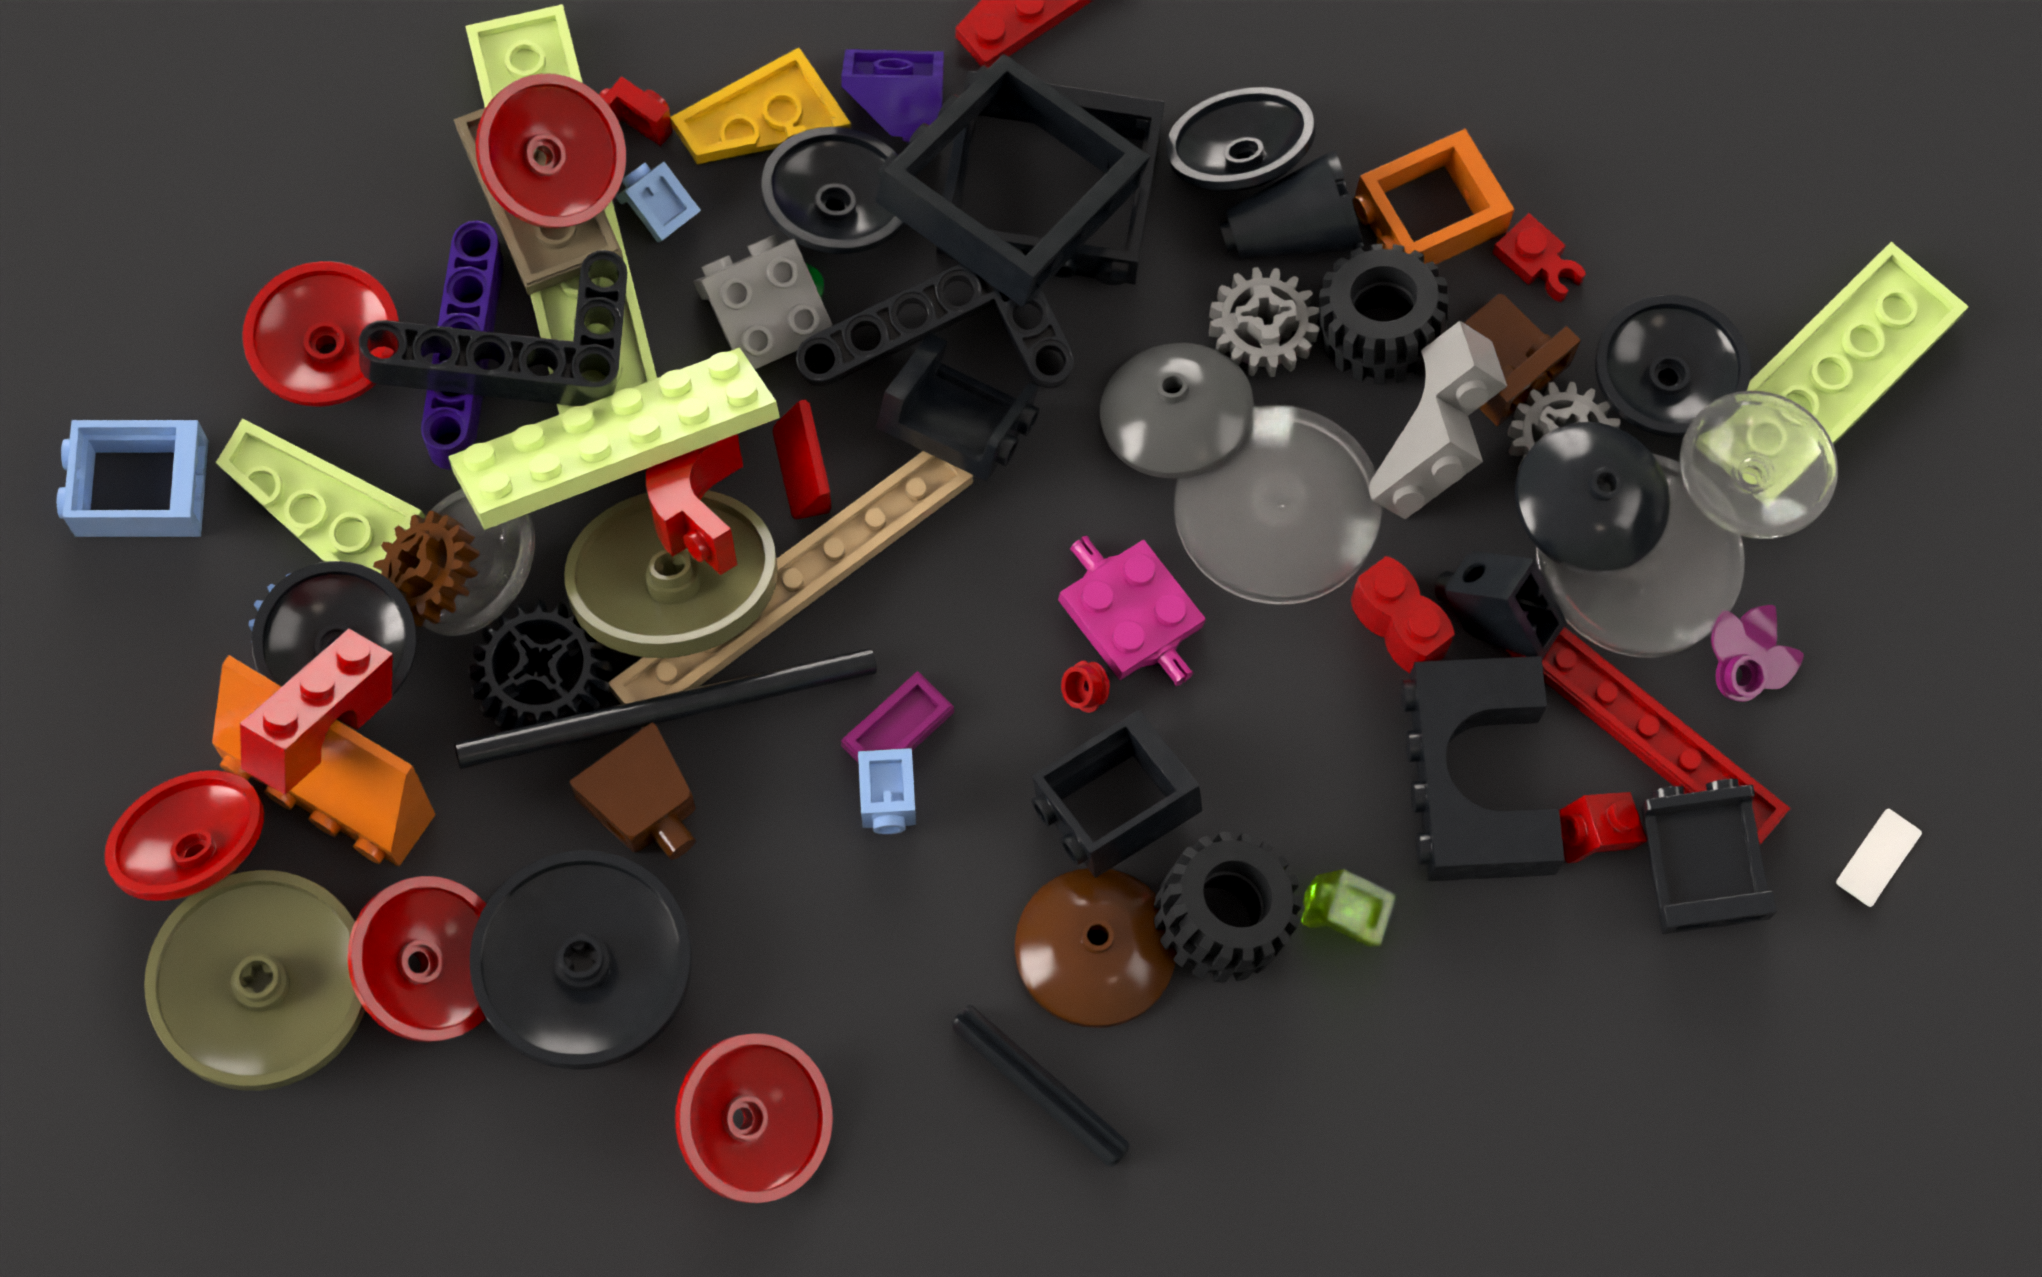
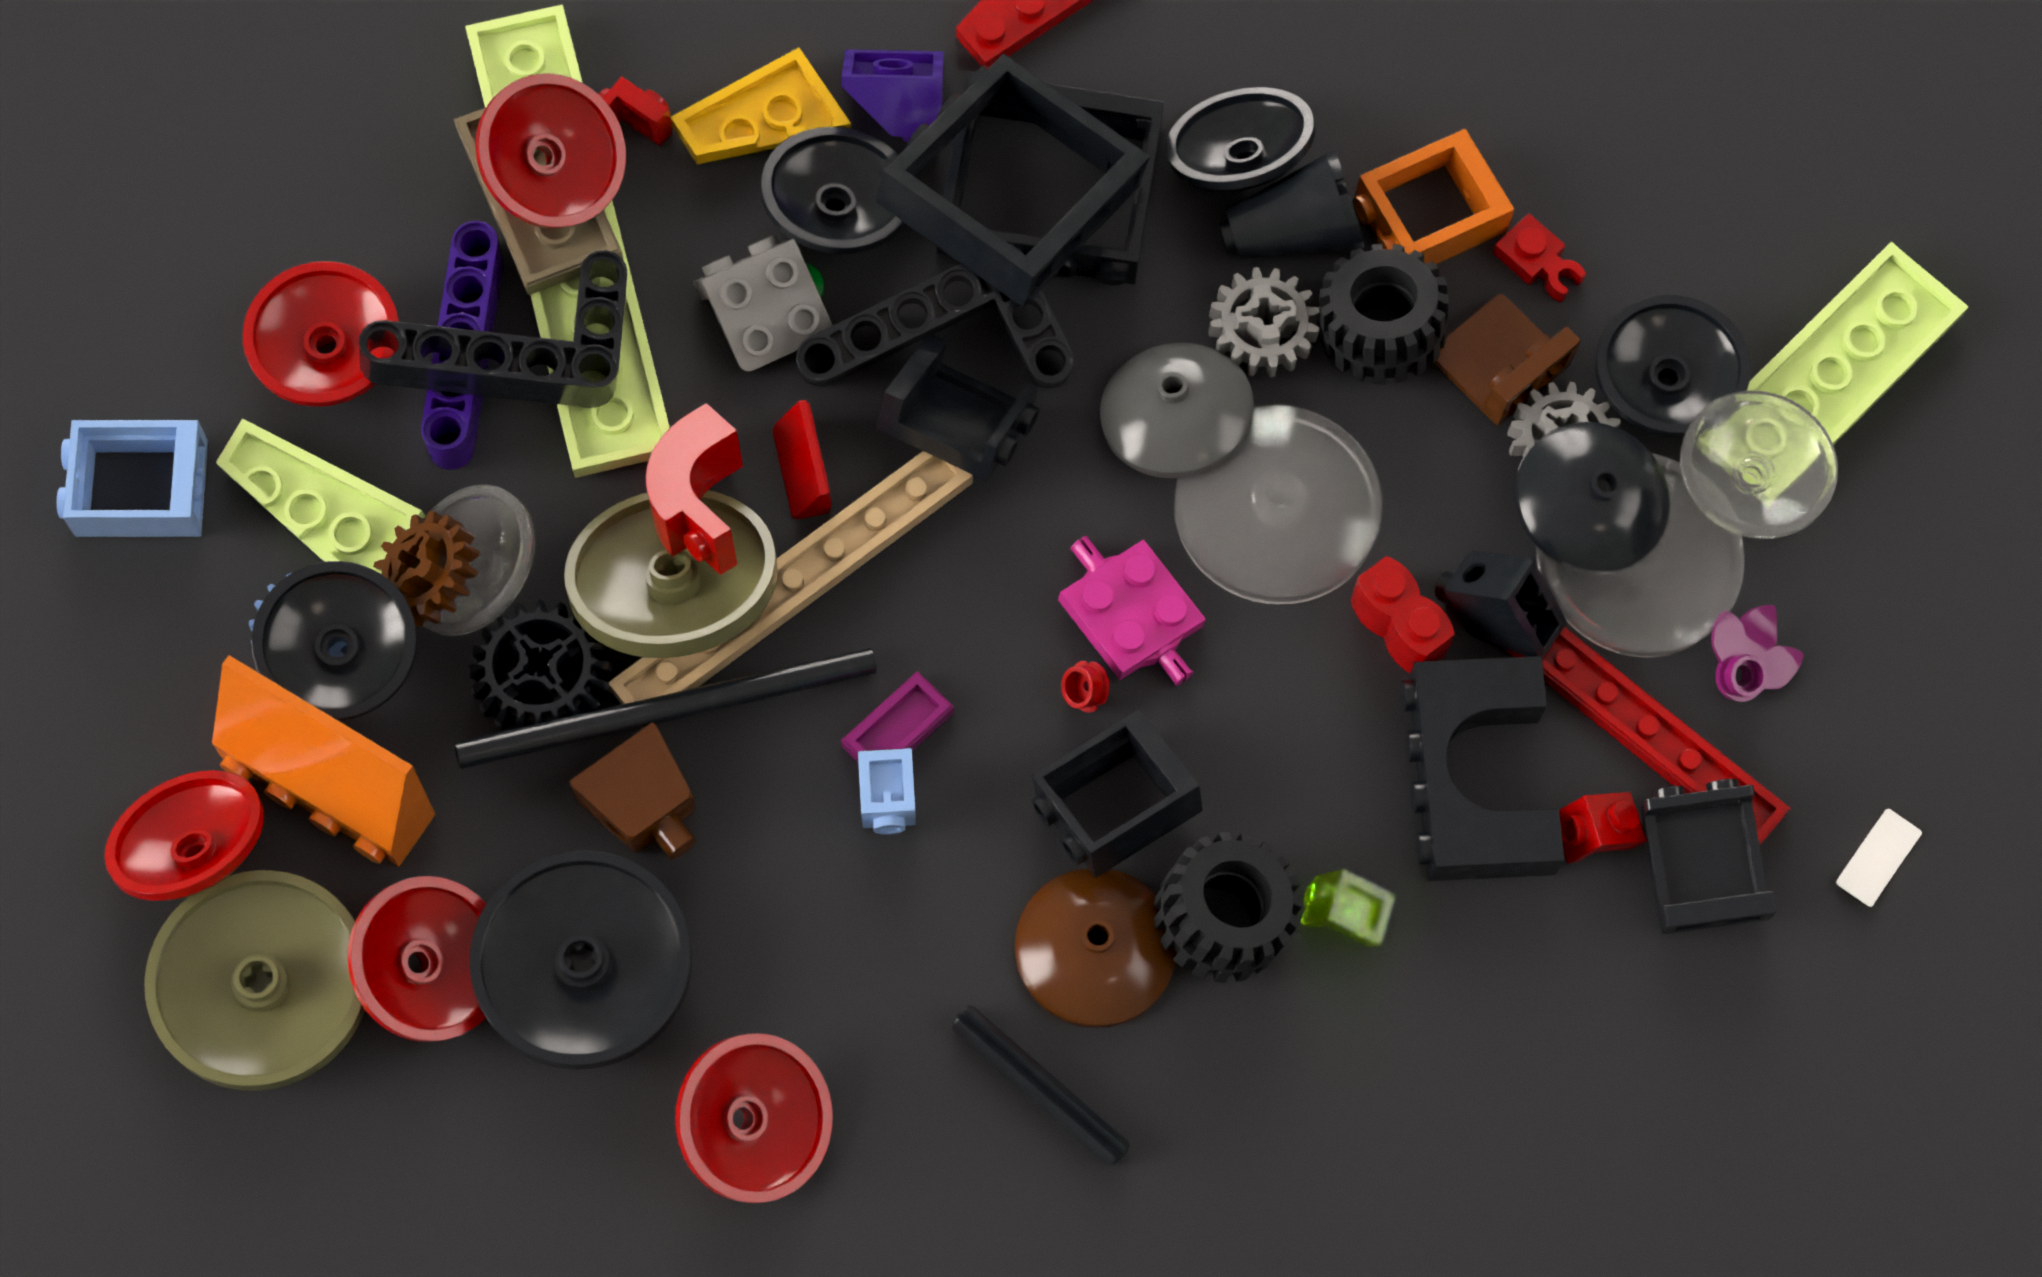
(287, 732): red arch -> none
(613, 437): yellowish green plate -> none
(658, 199): light blue bracket -> none
(1439, 438): light grey arch -> none

